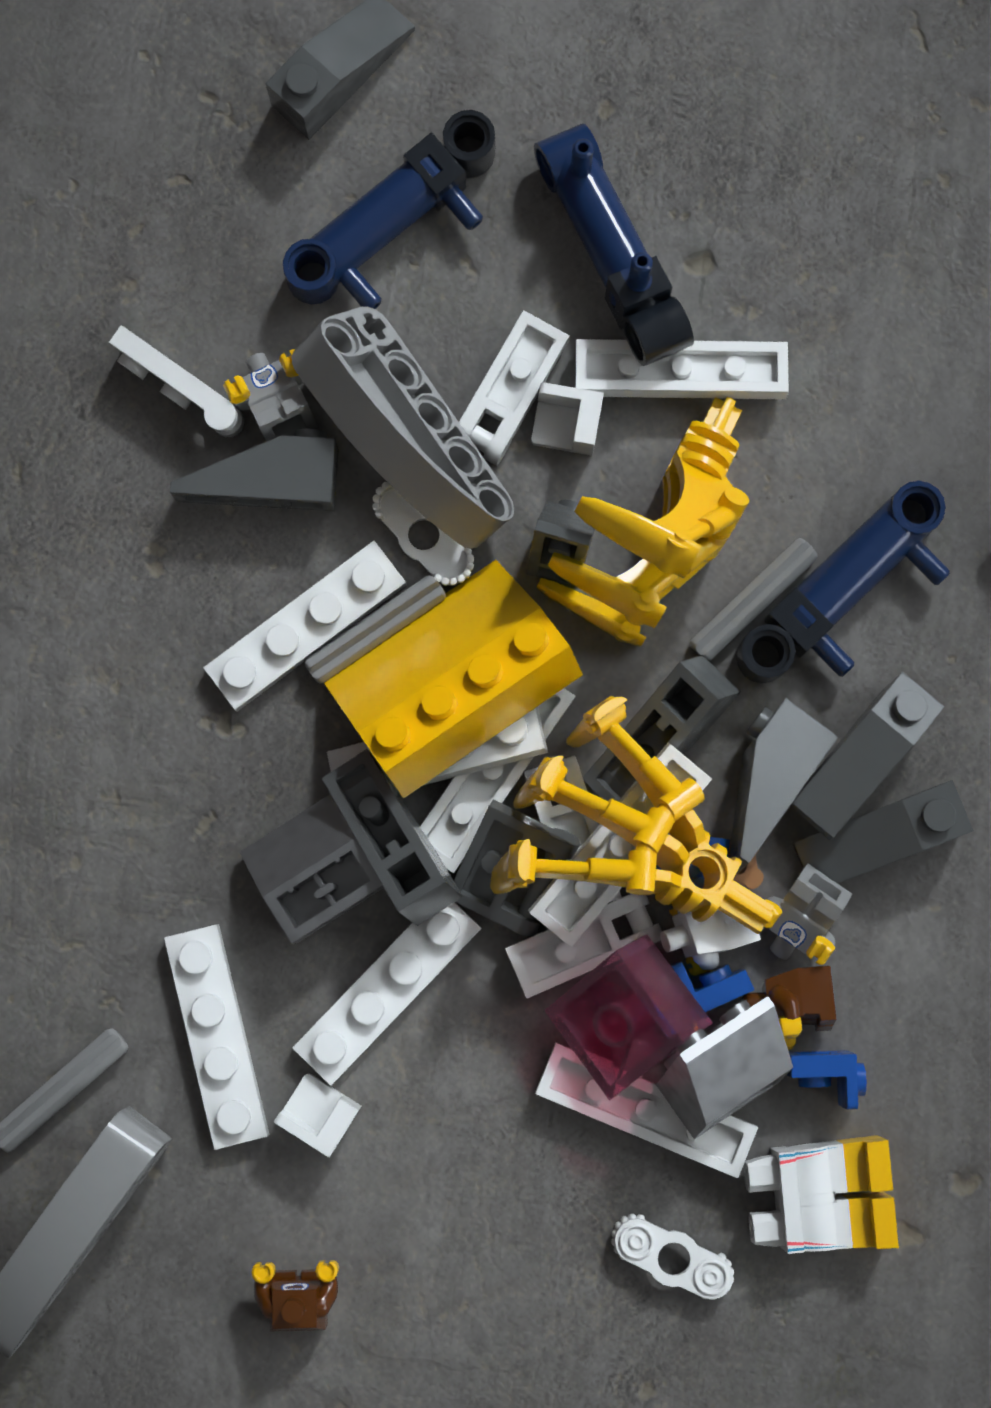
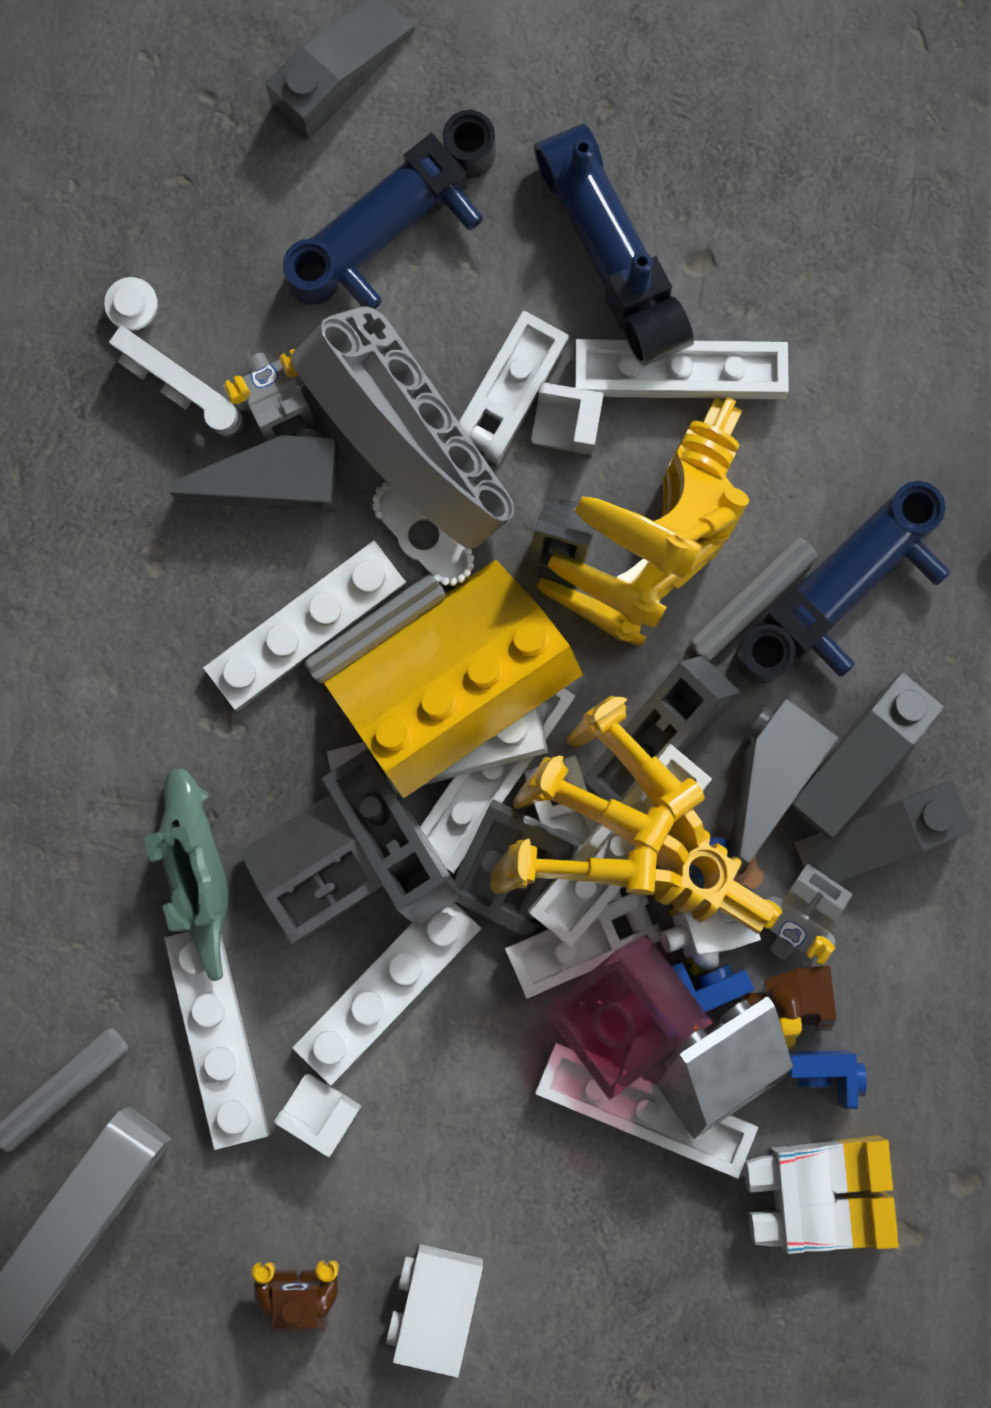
(131, 303): none -> white plate
(191, 868): none -> sand green animal
(437, 1310): none -> white brick
(641, 1242): white piece -> none

